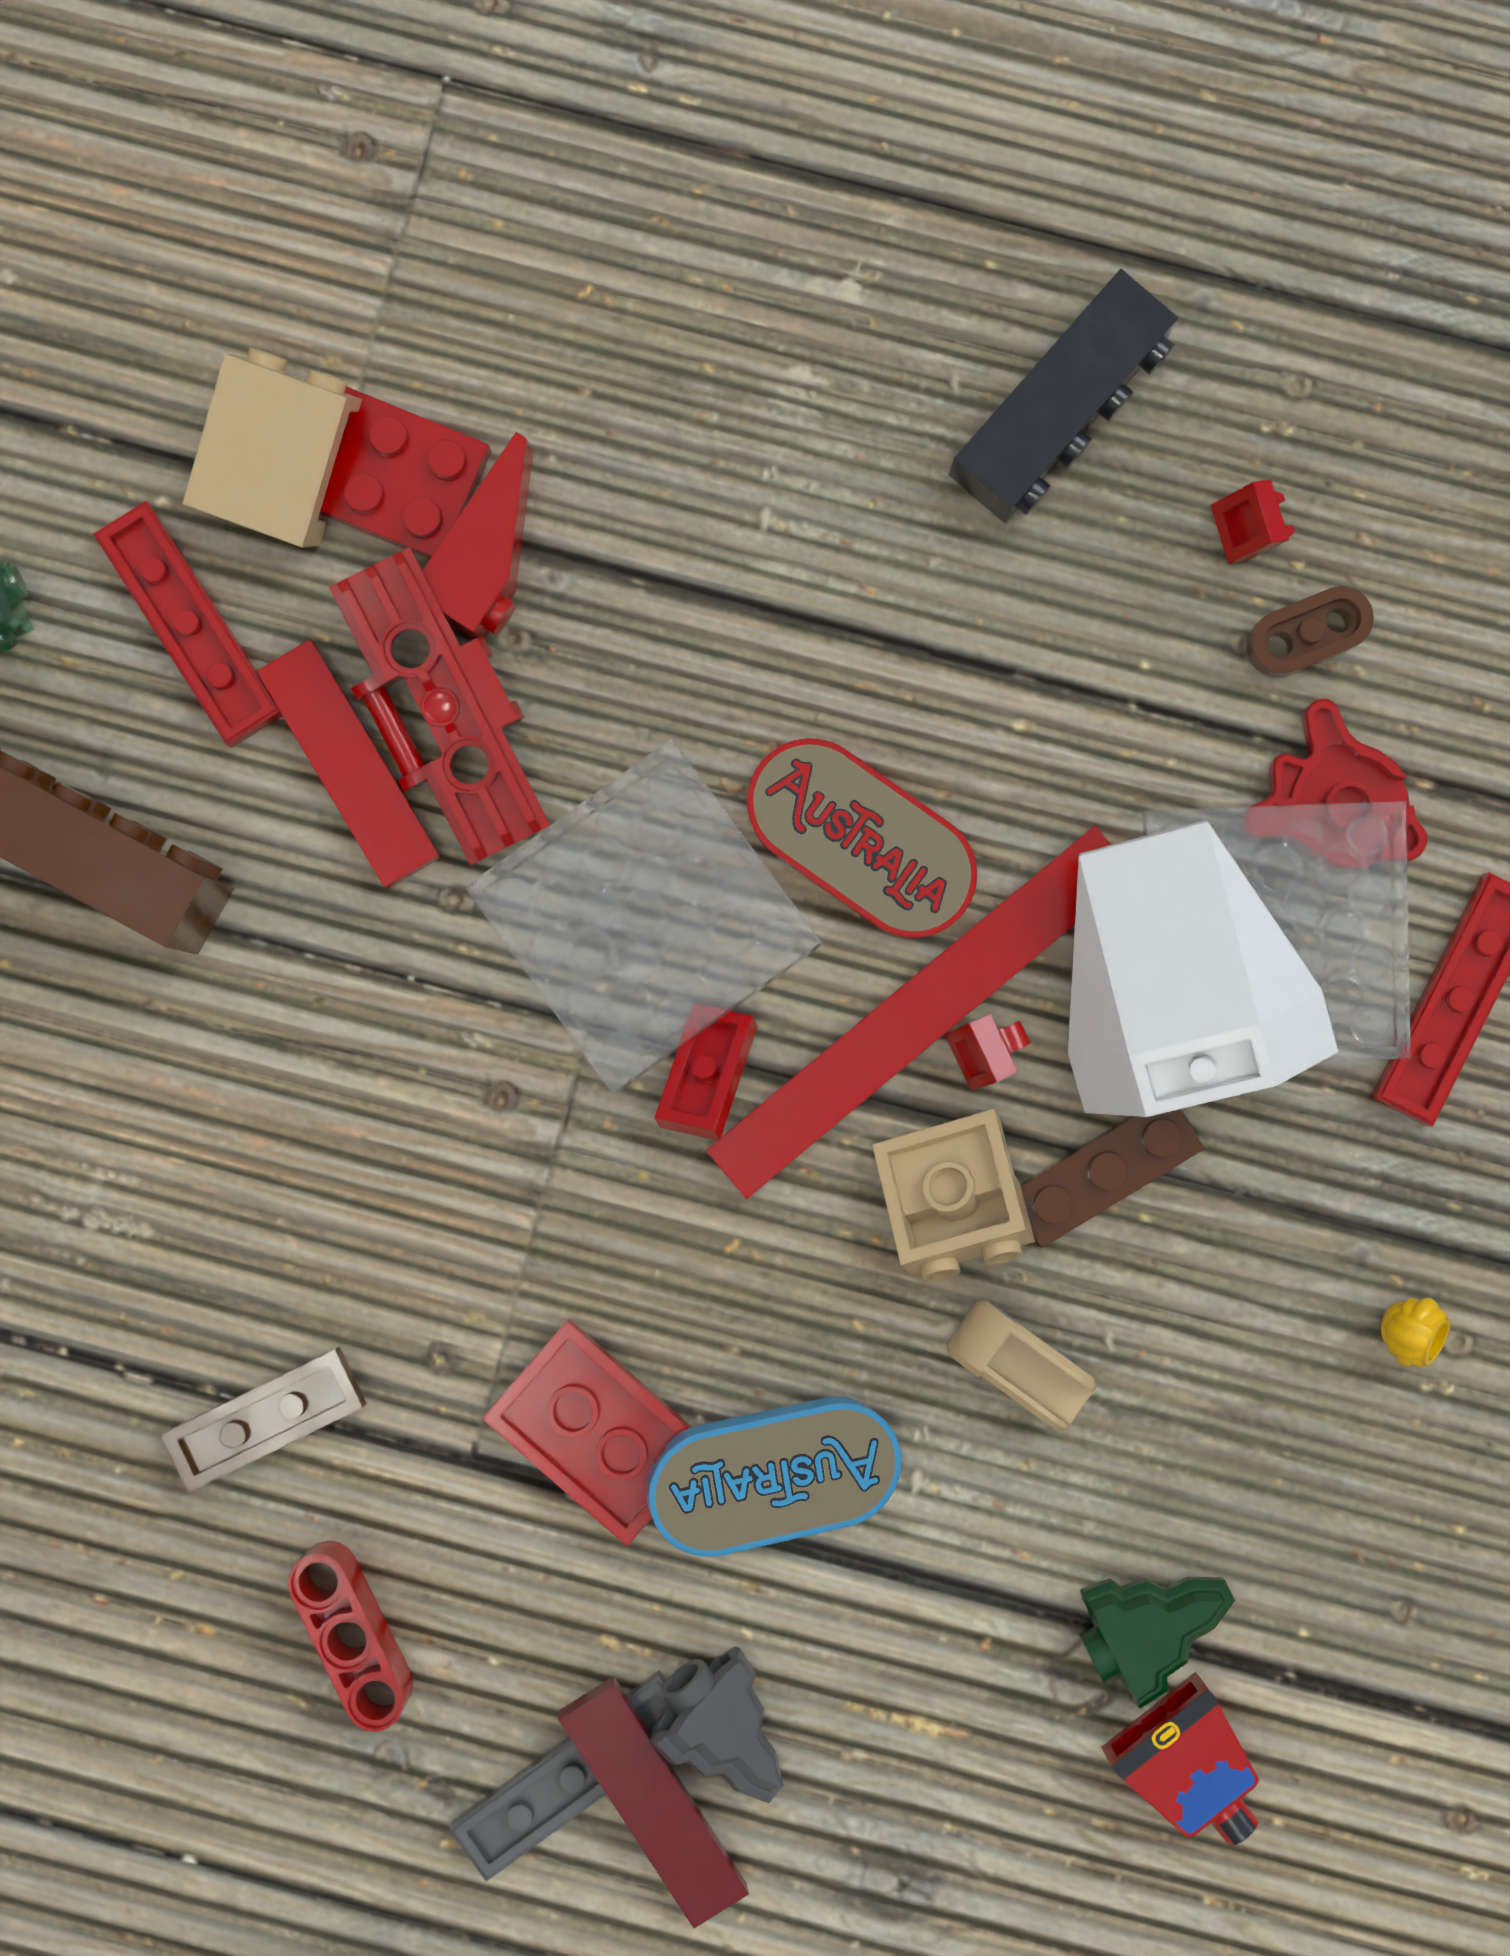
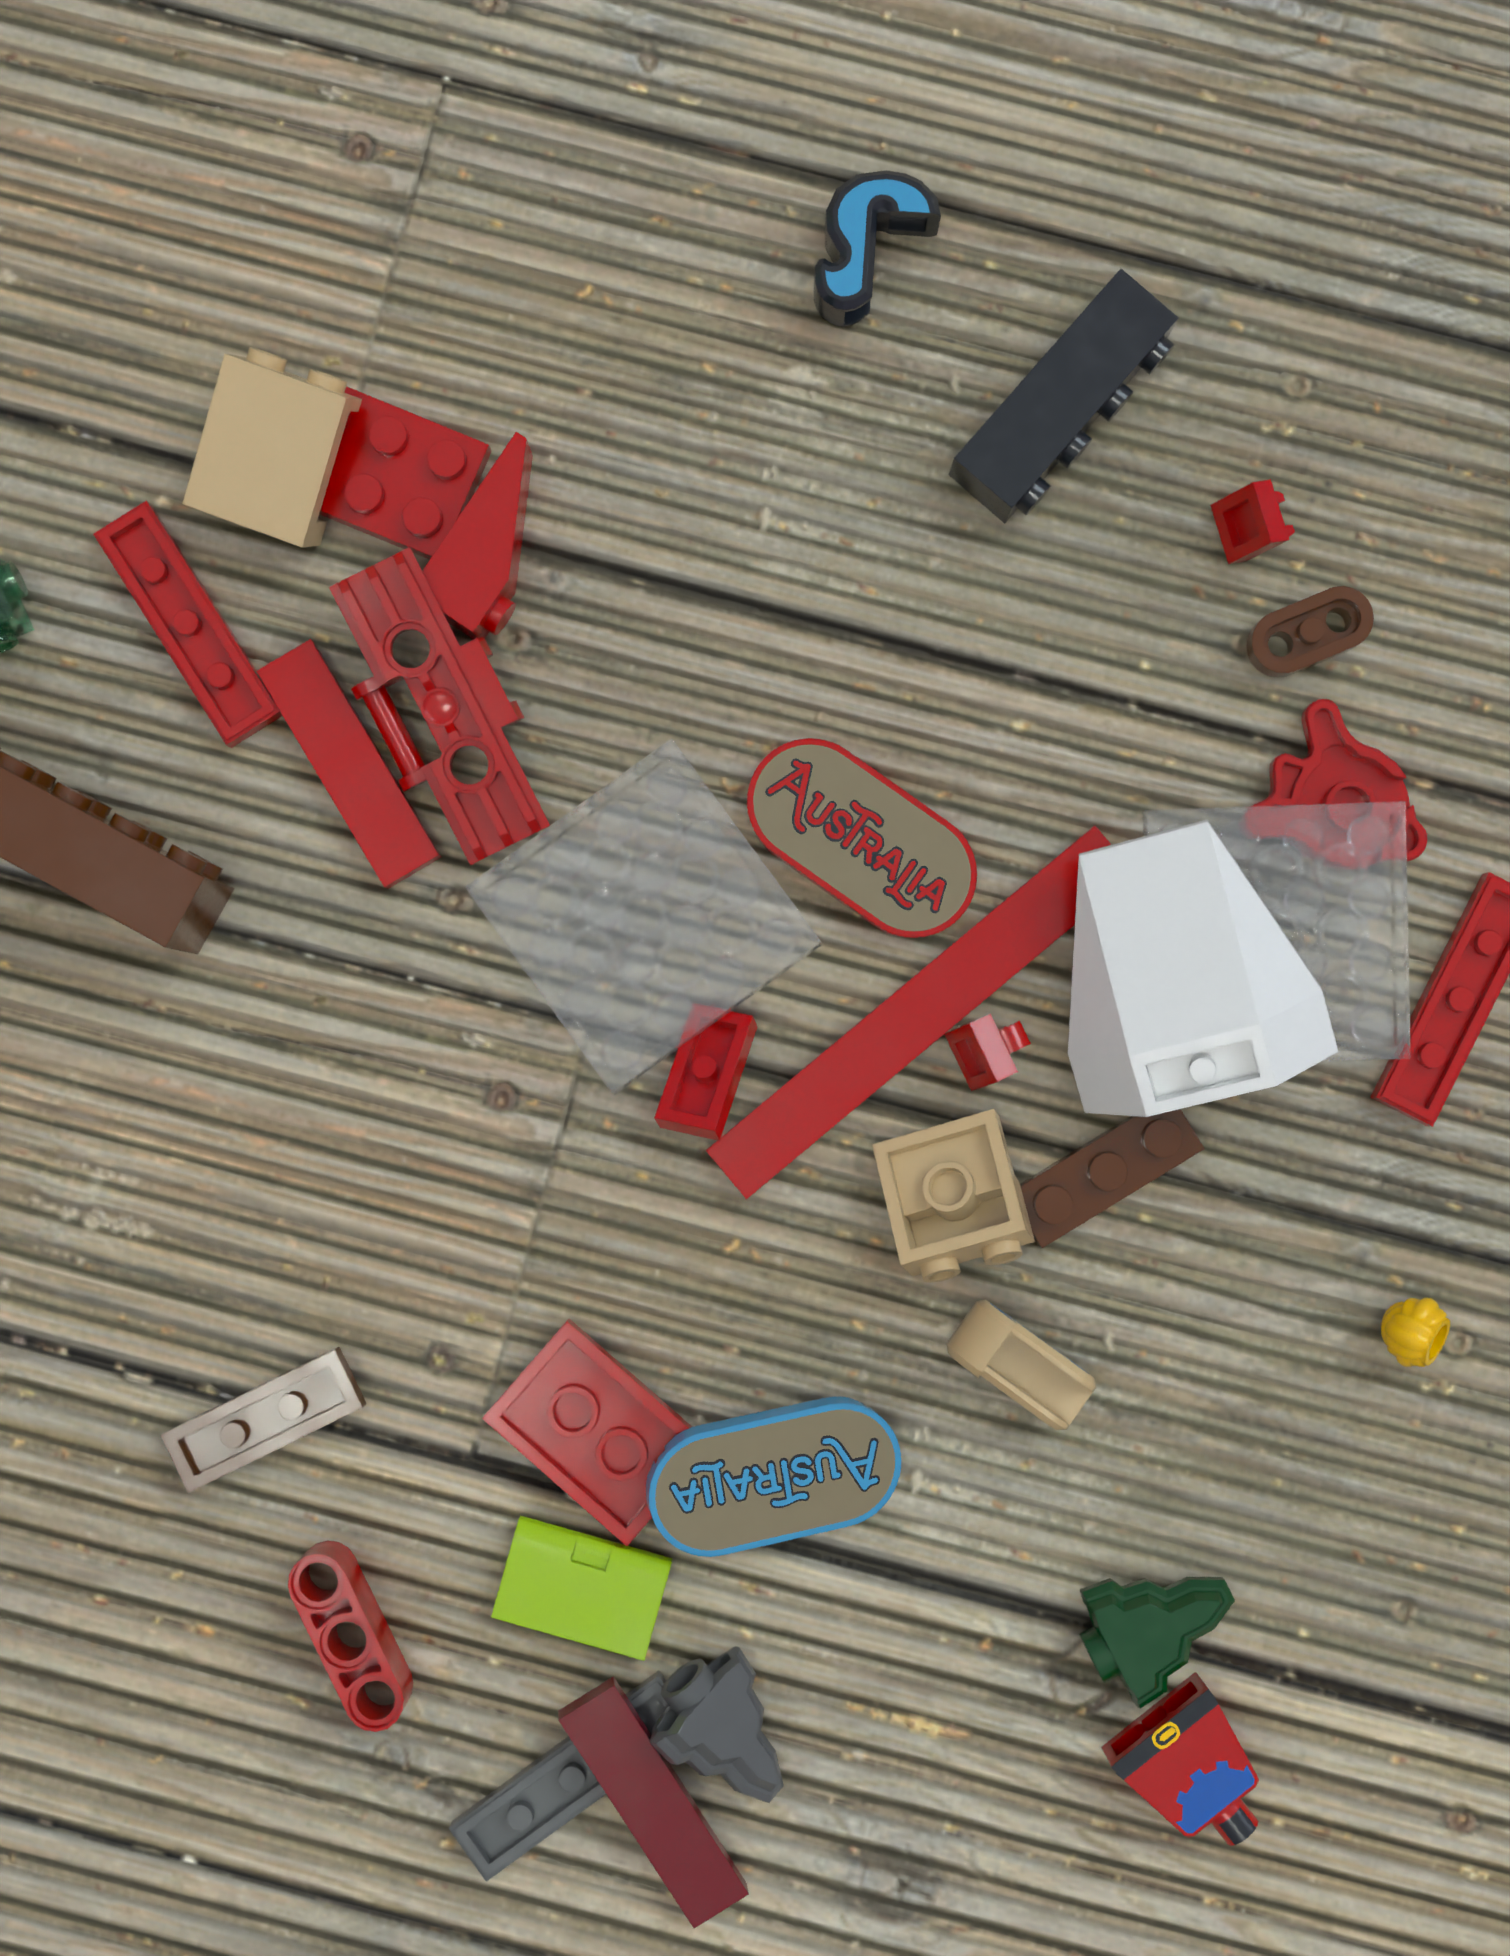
(581, 1588): none -> lime piece
(857, 210): none -> black animal

